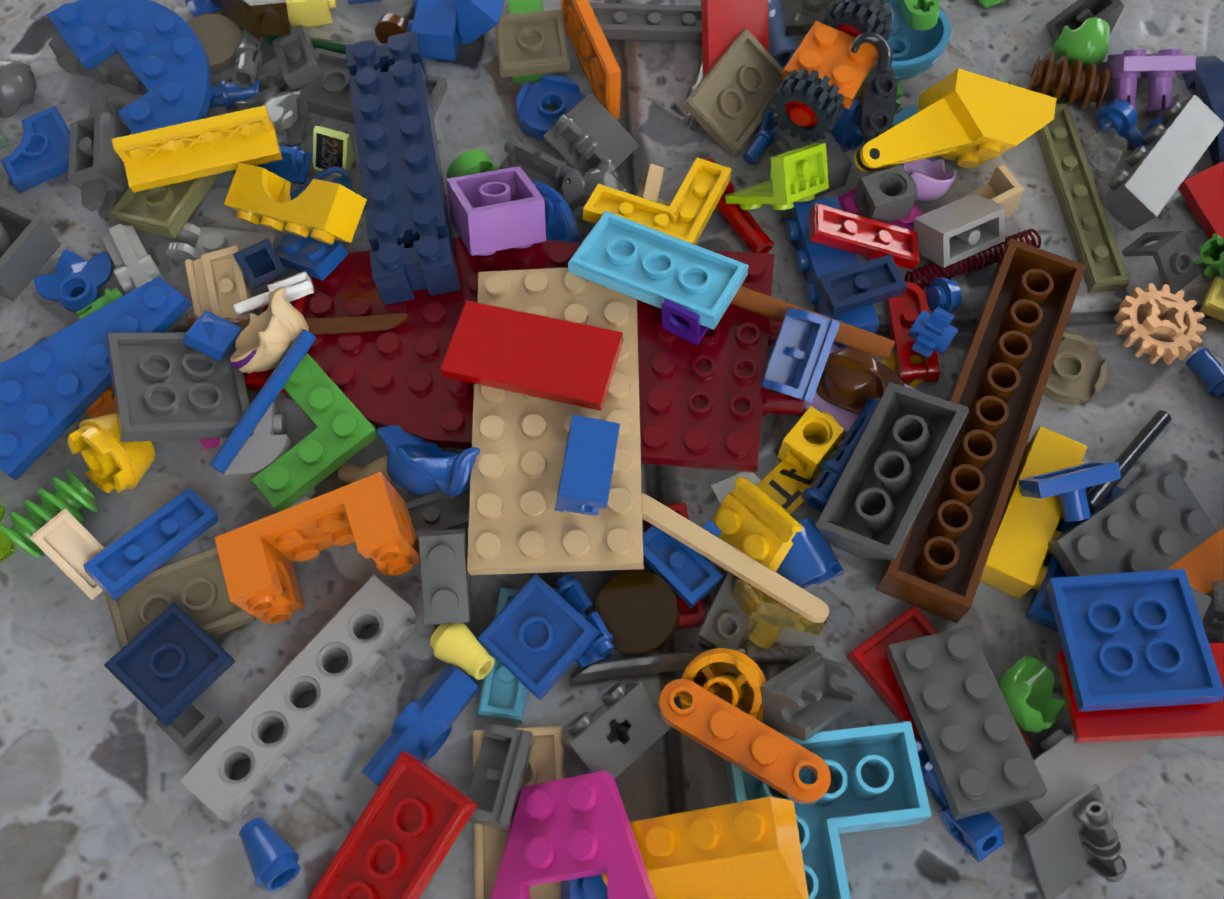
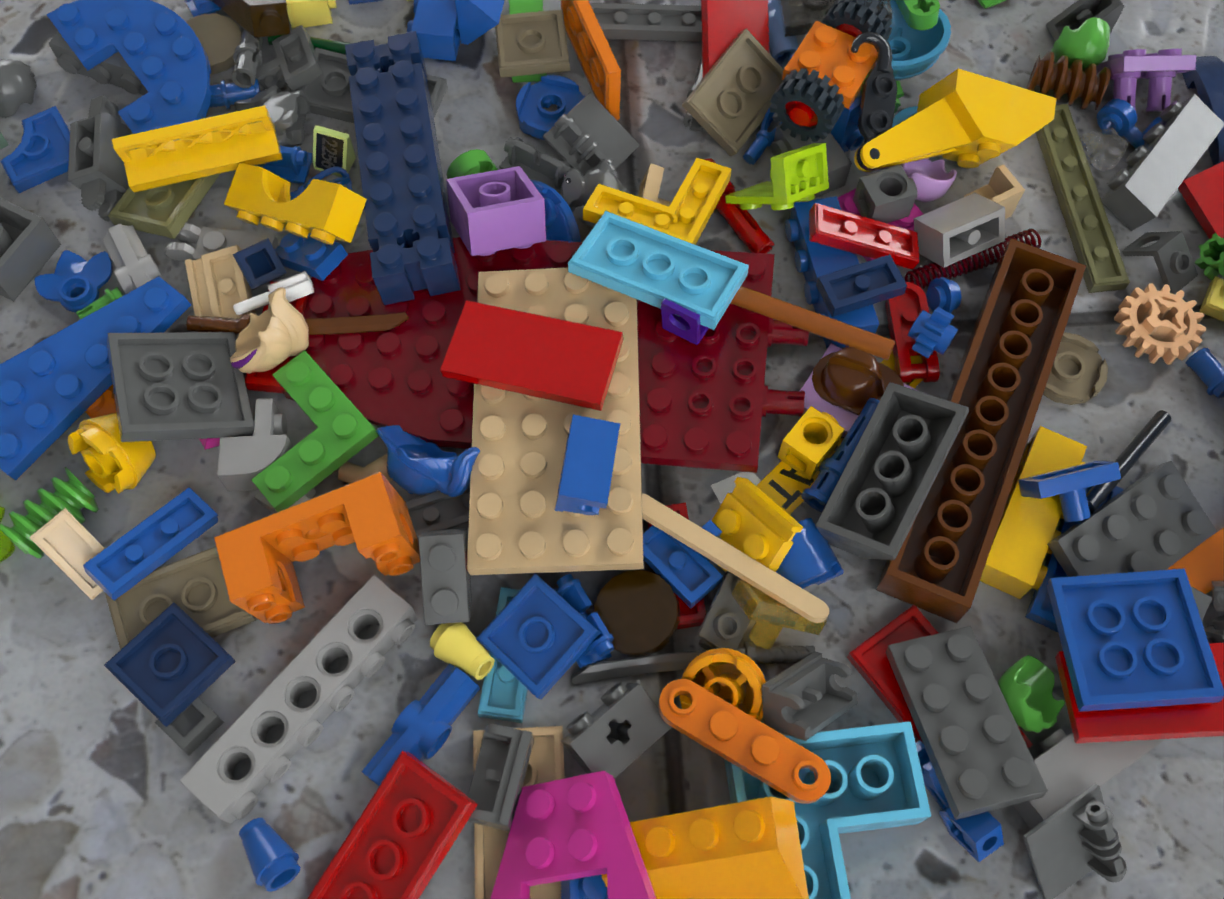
(212, 335): blue tile -> none
(262, 401): blue bar -> none
(390, 25): reddish brown tile -> none
(800, 354): hinge -> none

